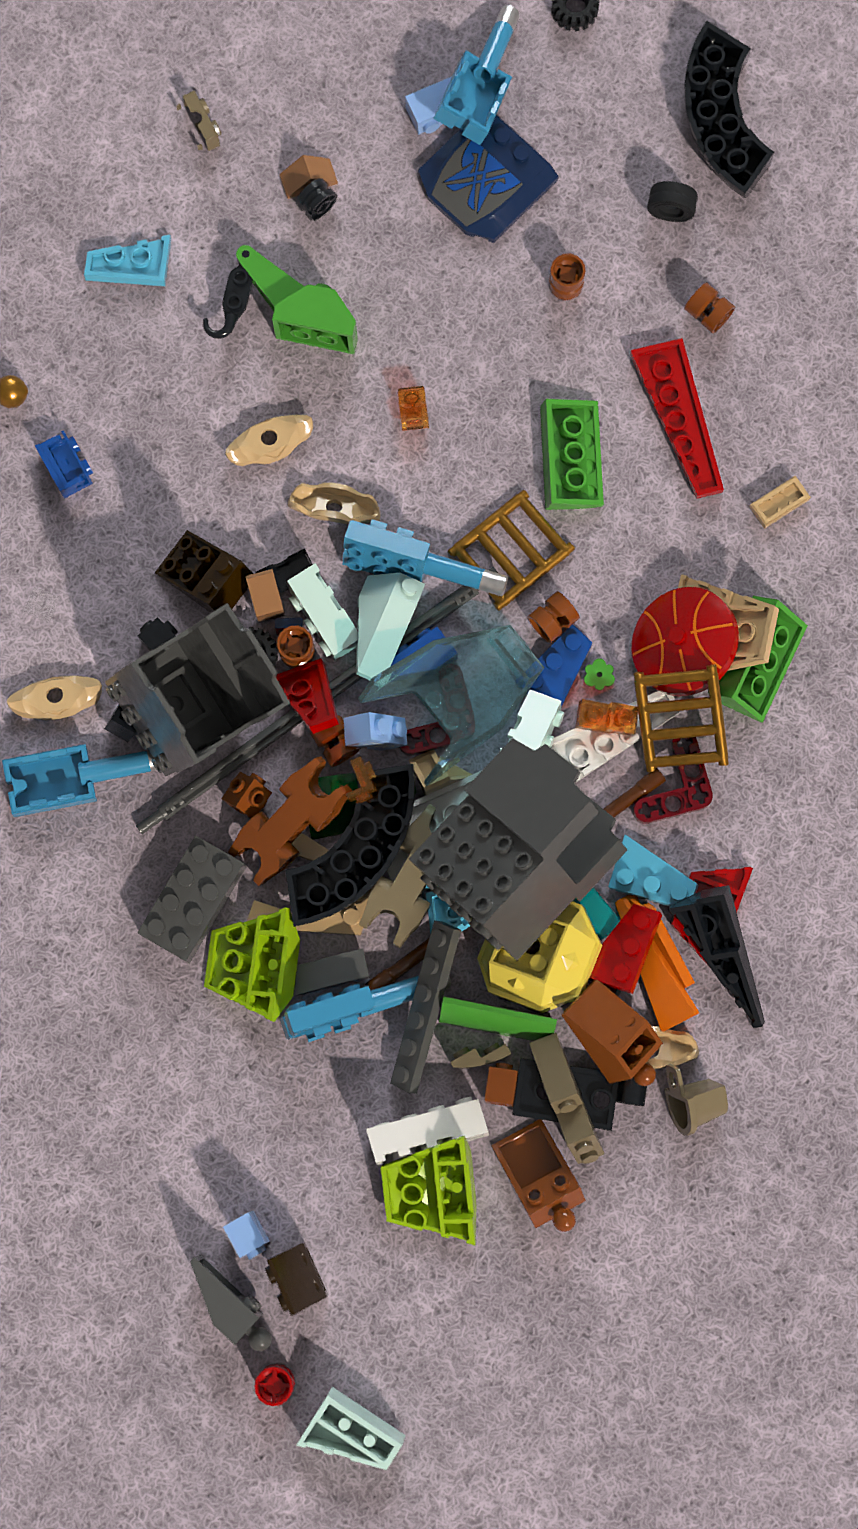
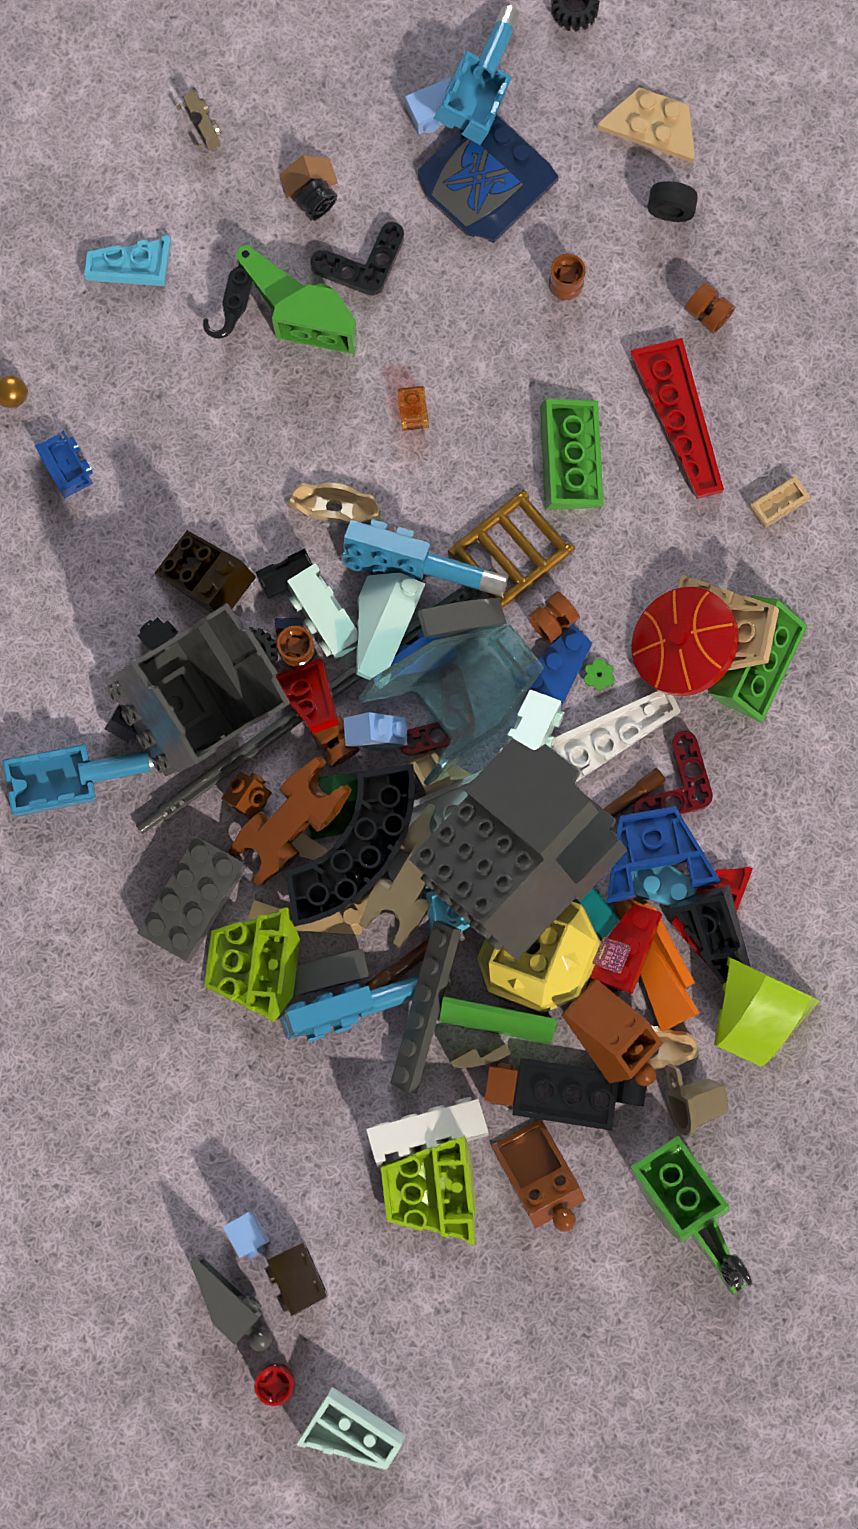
(78, 694): tan piece -> none
(265, 595): medium nougat slope -> none
(290, 432): tan piece -> none
(362, 272): none -> black beam
(364, 774): clear orange bracket -> none
(462, 618): none -> dark grey slope
(566, 1099): dark tan arch -> none
(607, 718): clear orange slope -> none
(611, 955): none -> clear tile
(654, 123): none -> tan wing
(655, 841): none -> blue wing
(688, 1203): none -> bright green slope
(713, 701): pearl gold bar -> none
(716, 111): black brick -> none
(758, 1013): none -> lime wedge

